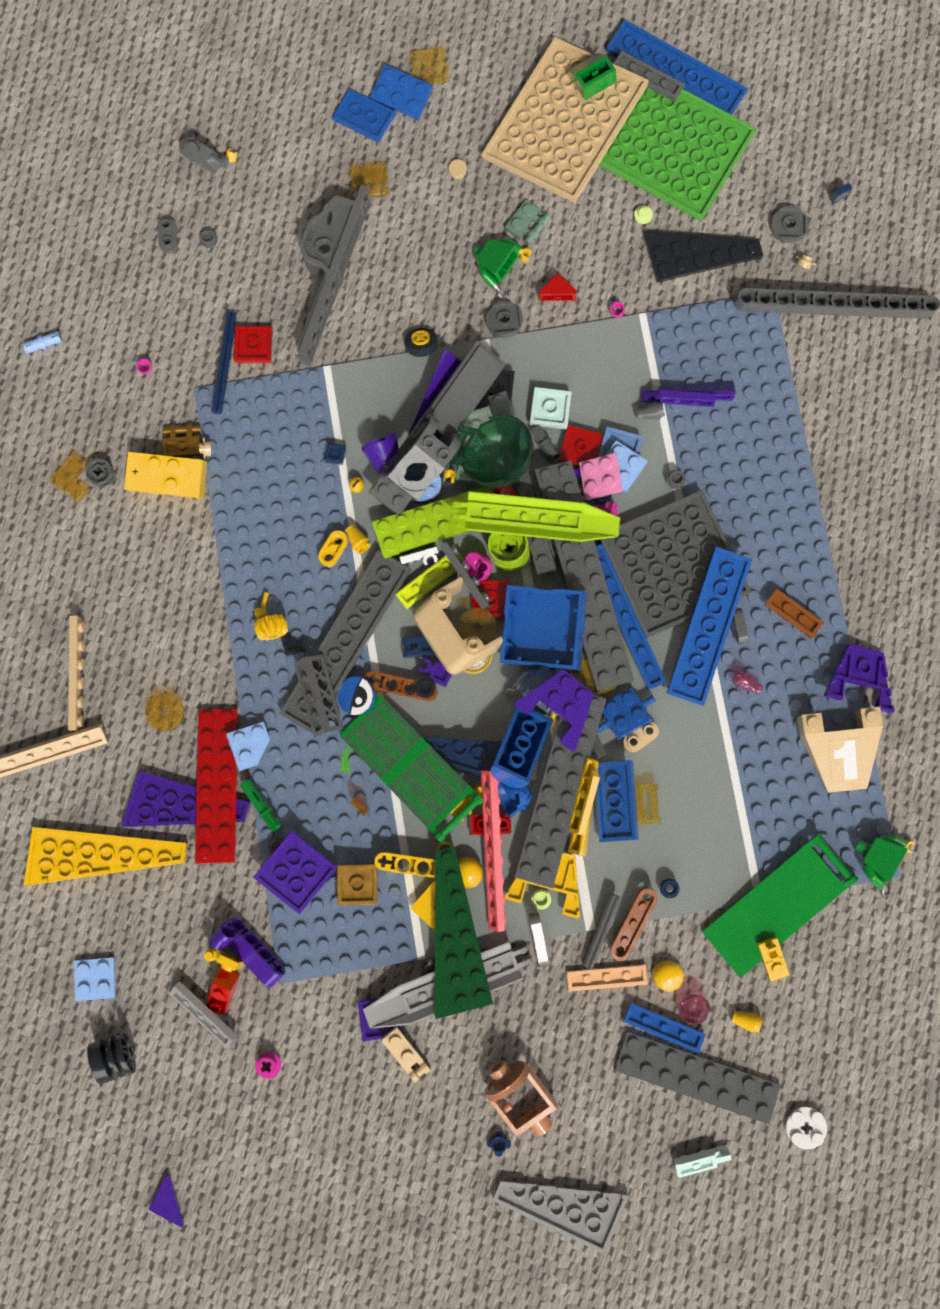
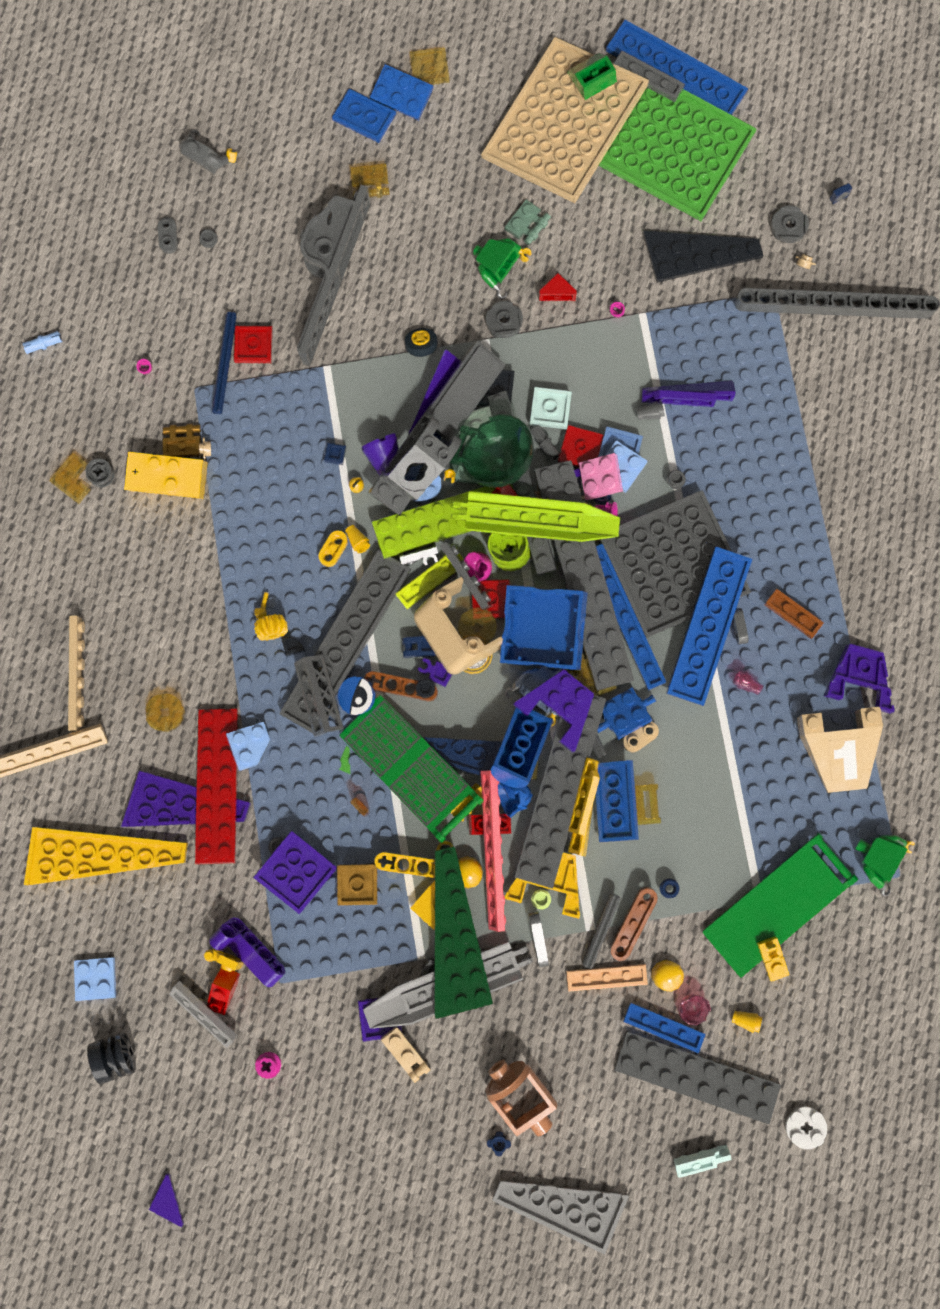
(260, 805): green axle -> none
(457, 169): tan tile -> none
(643, 214): yellowish green plate -> none

